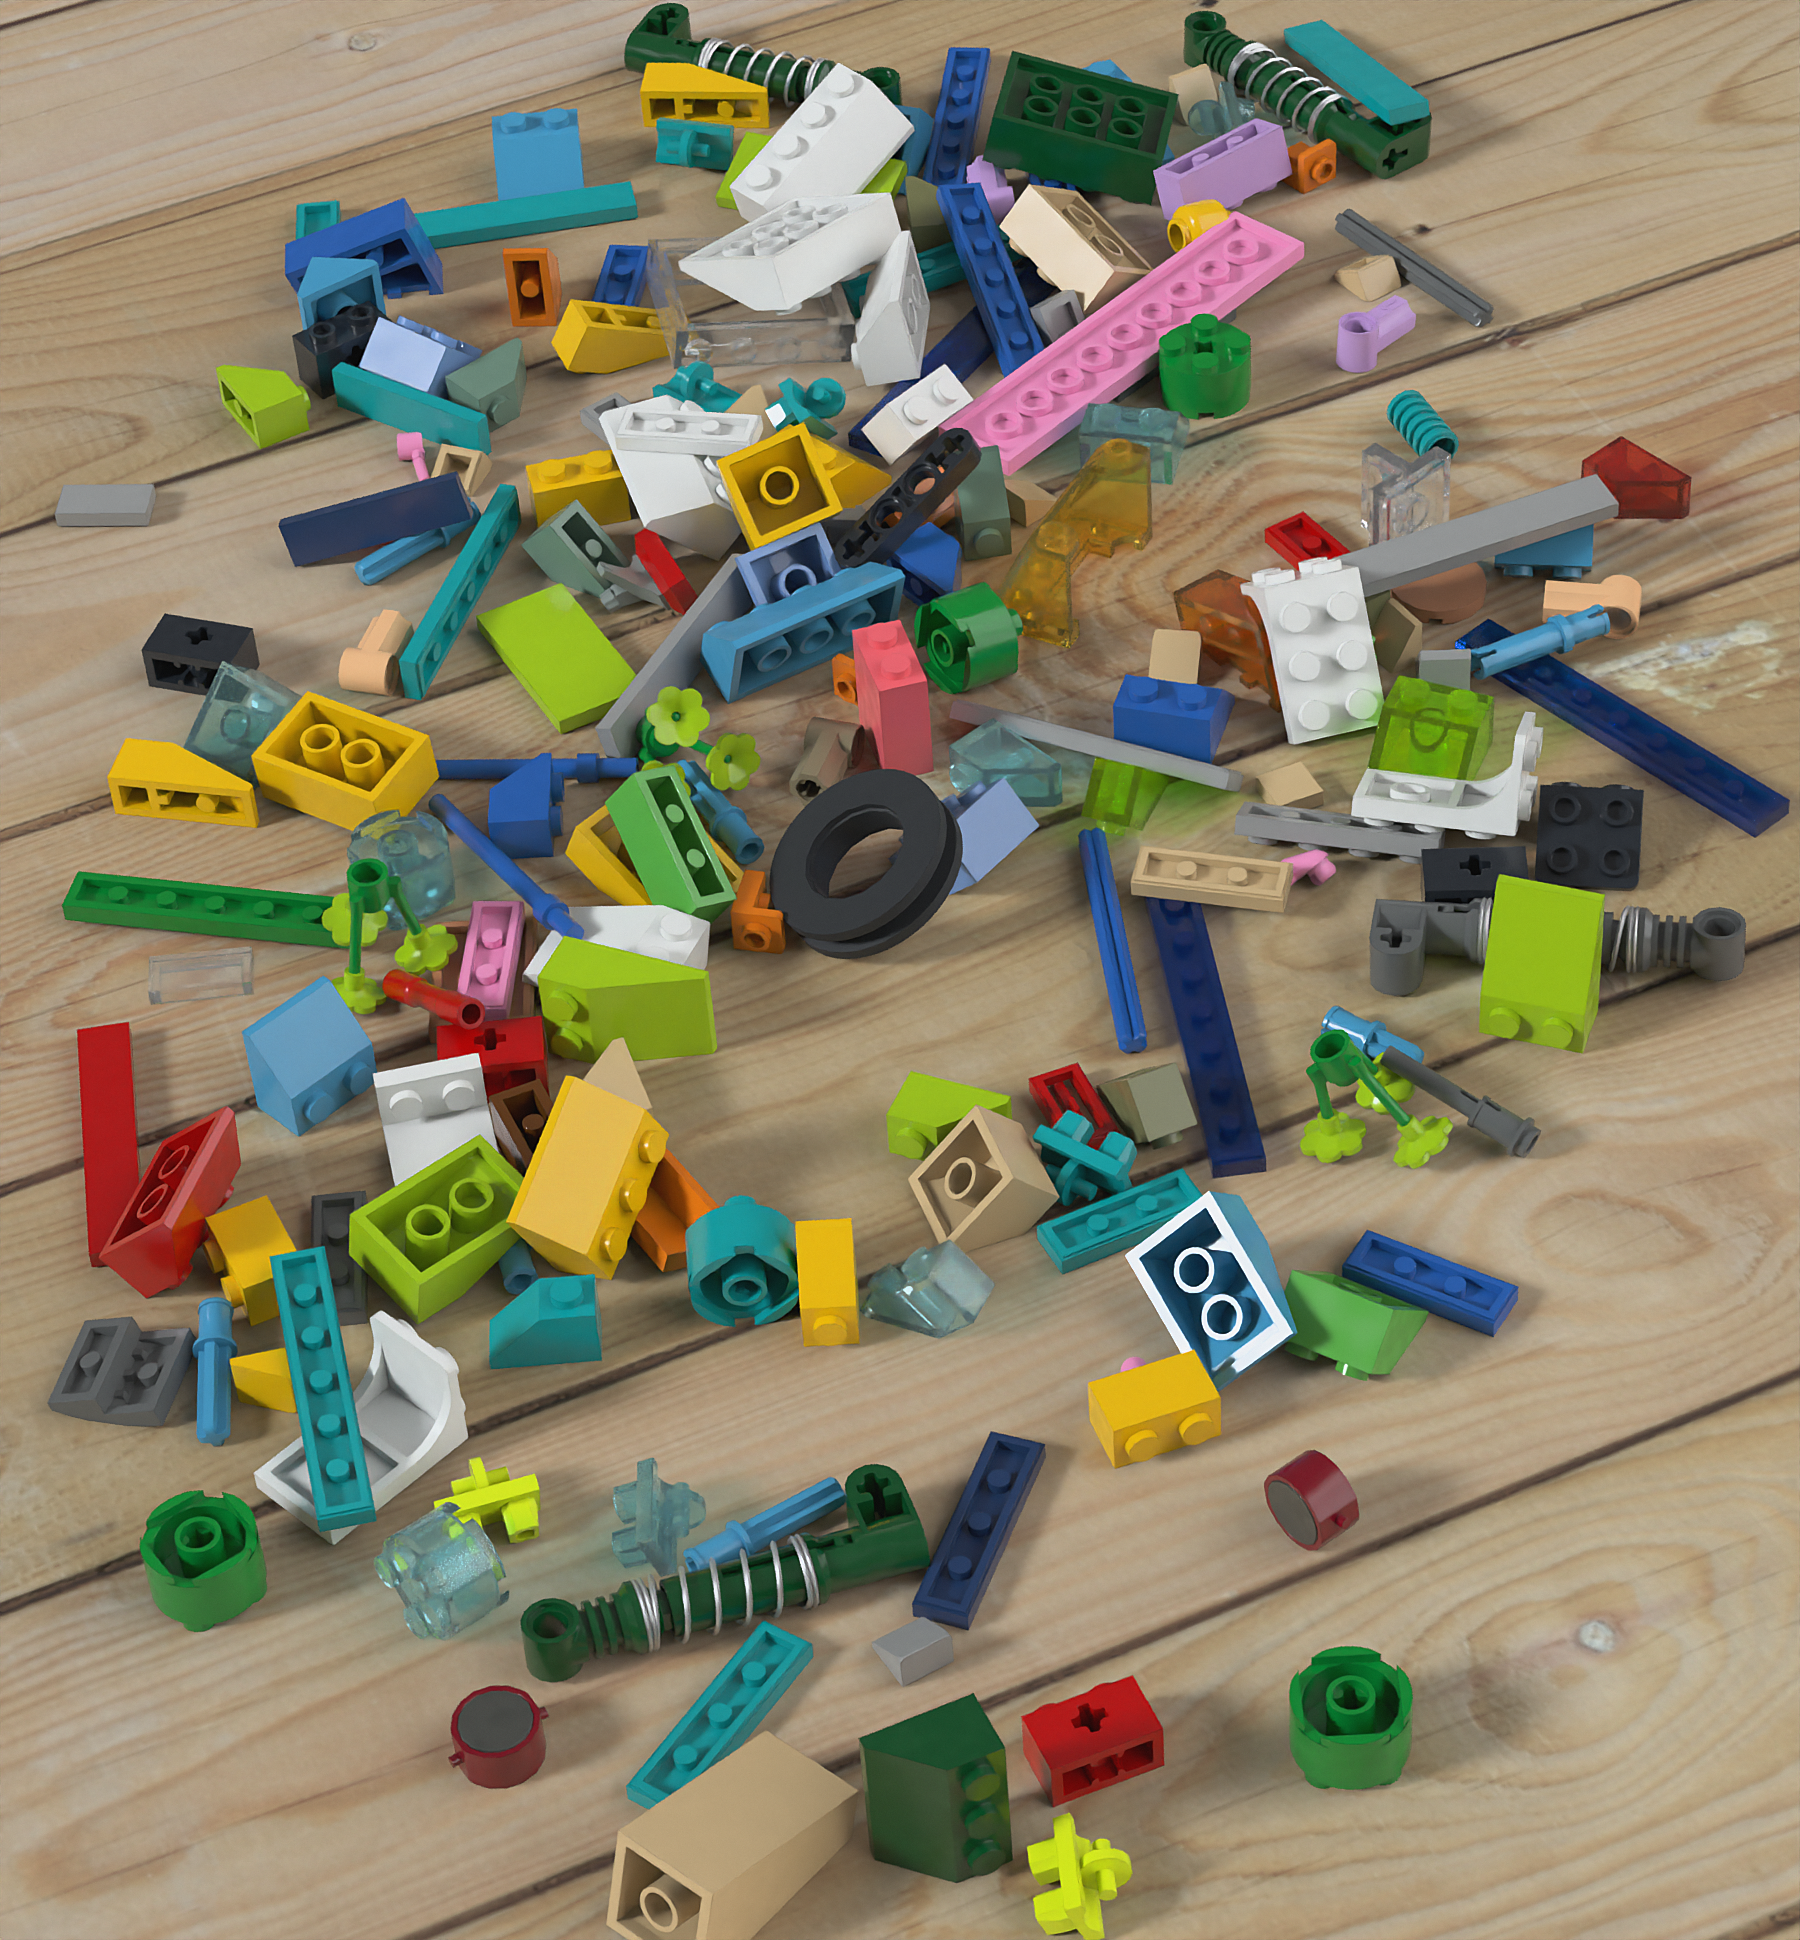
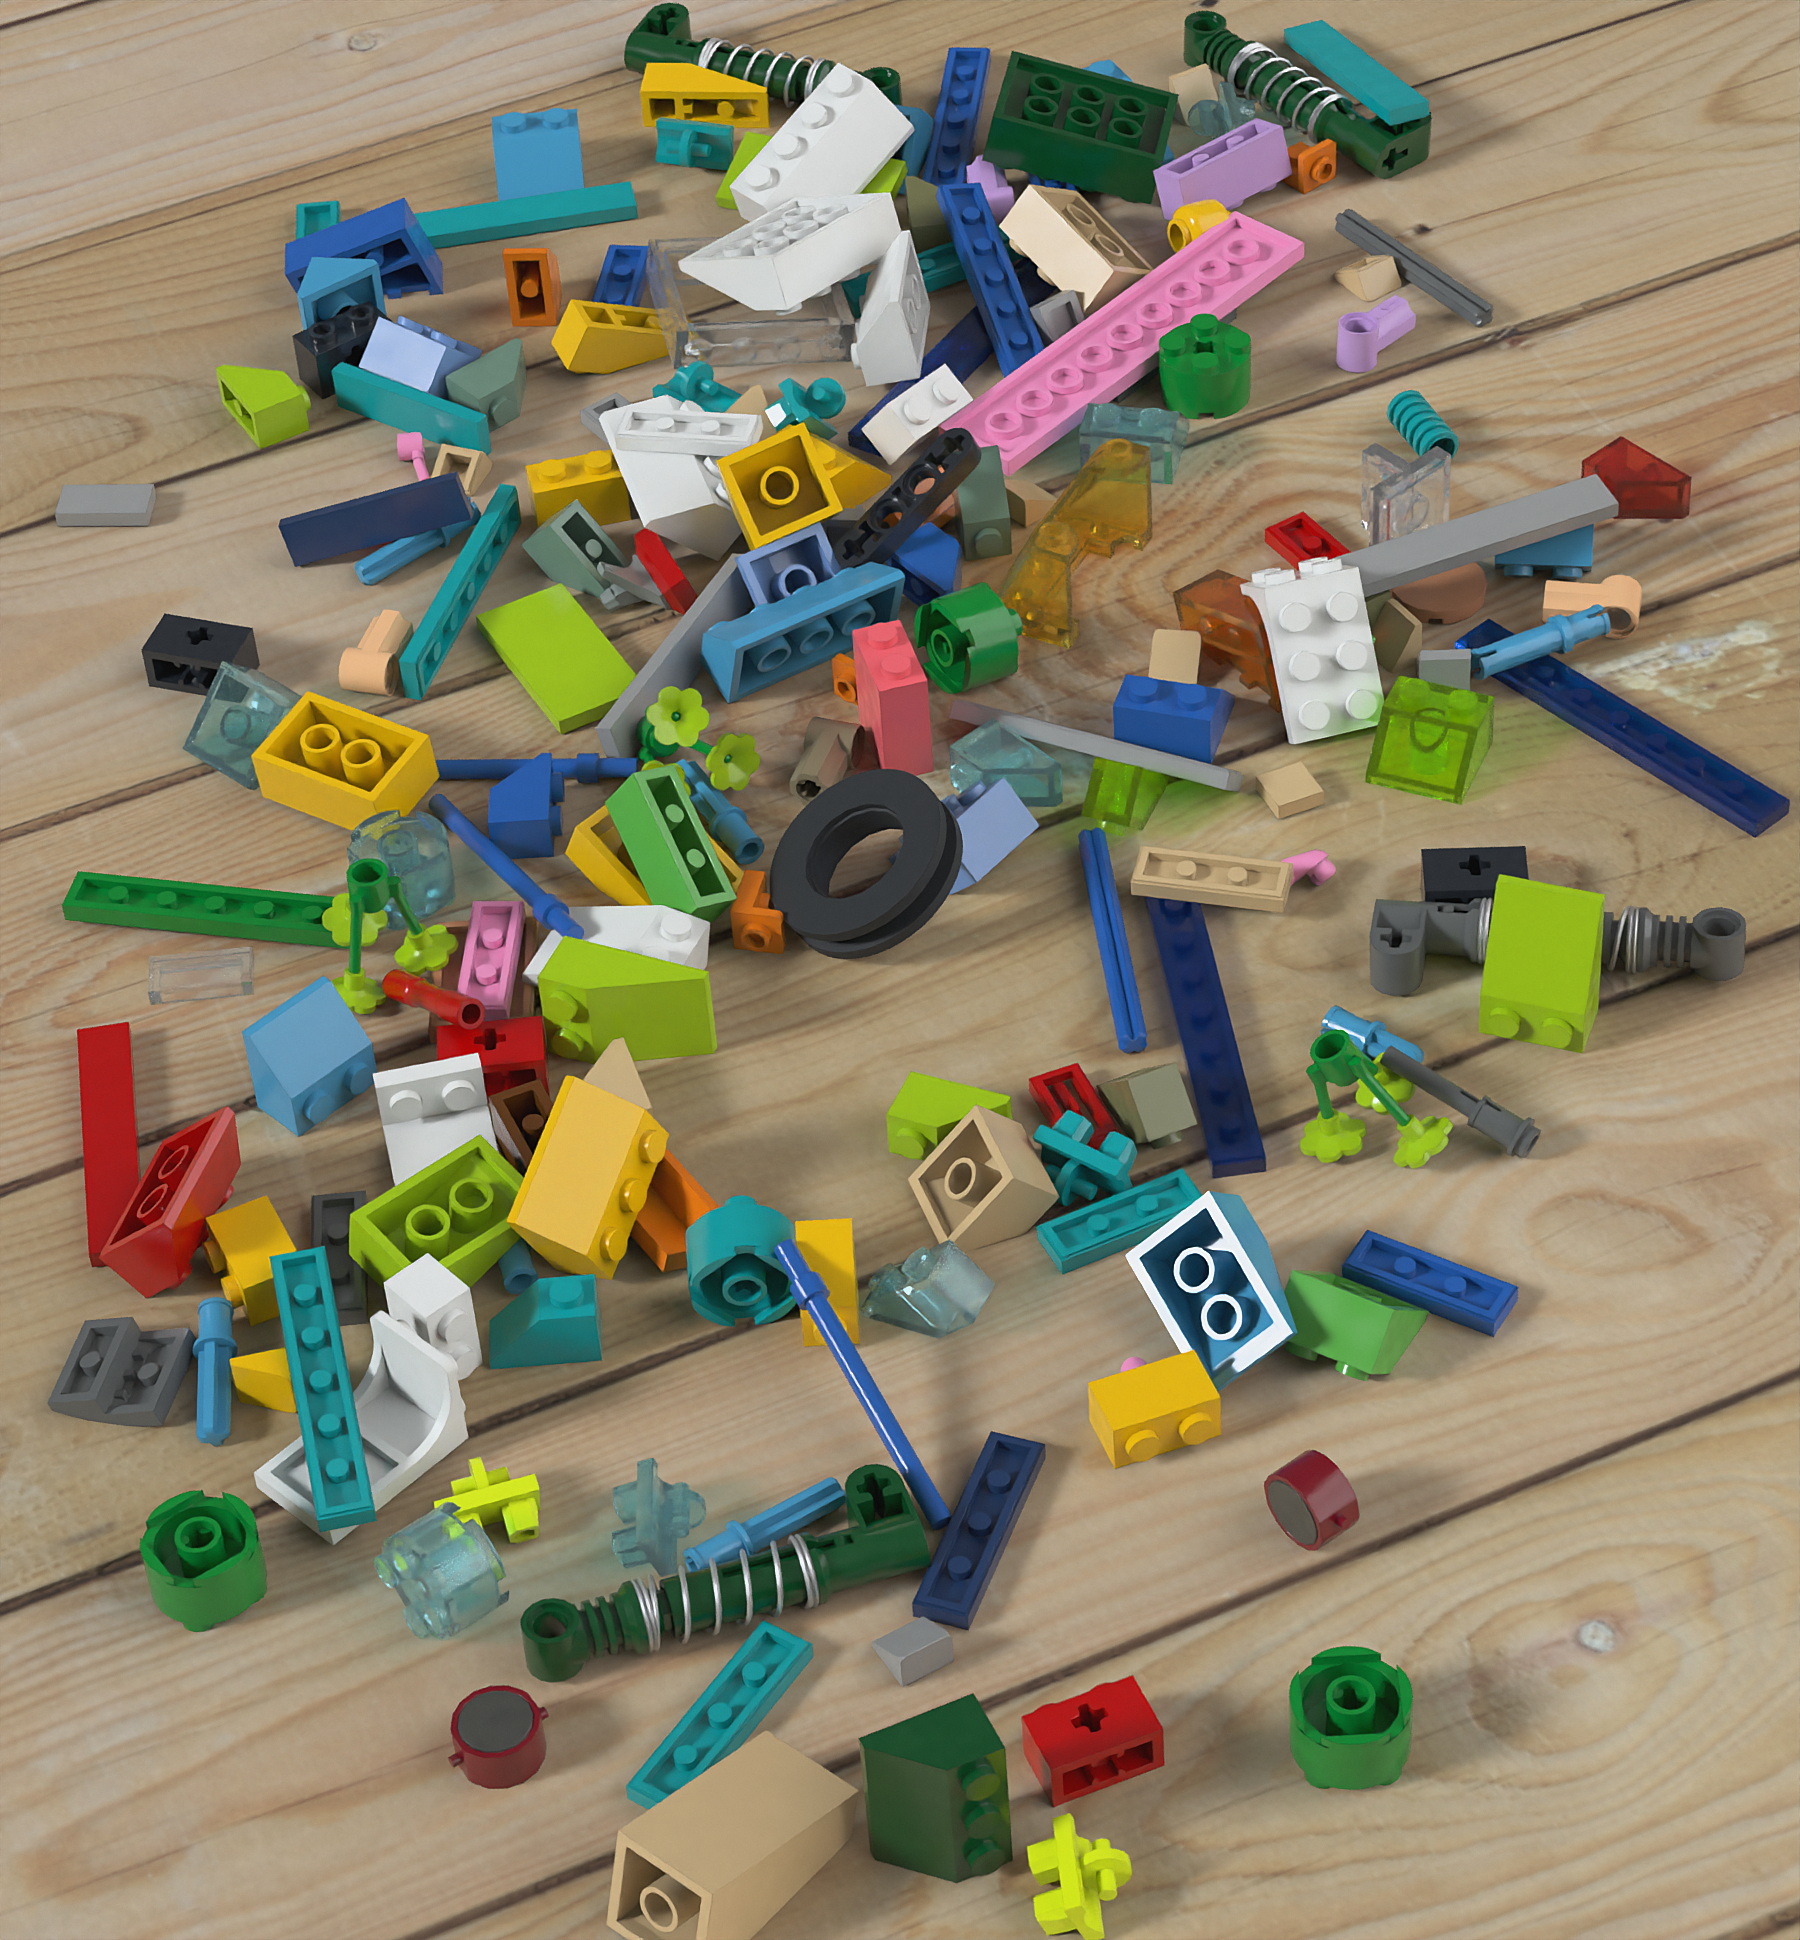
(176, 784): yellow slope -> none
(437, 1309): none -> white brick
(812, 1295): none -> blue bar
(1320, 829): light grey plate -> none
(1441, 803): white bracket -> none
(1589, 836): black bracket -> none

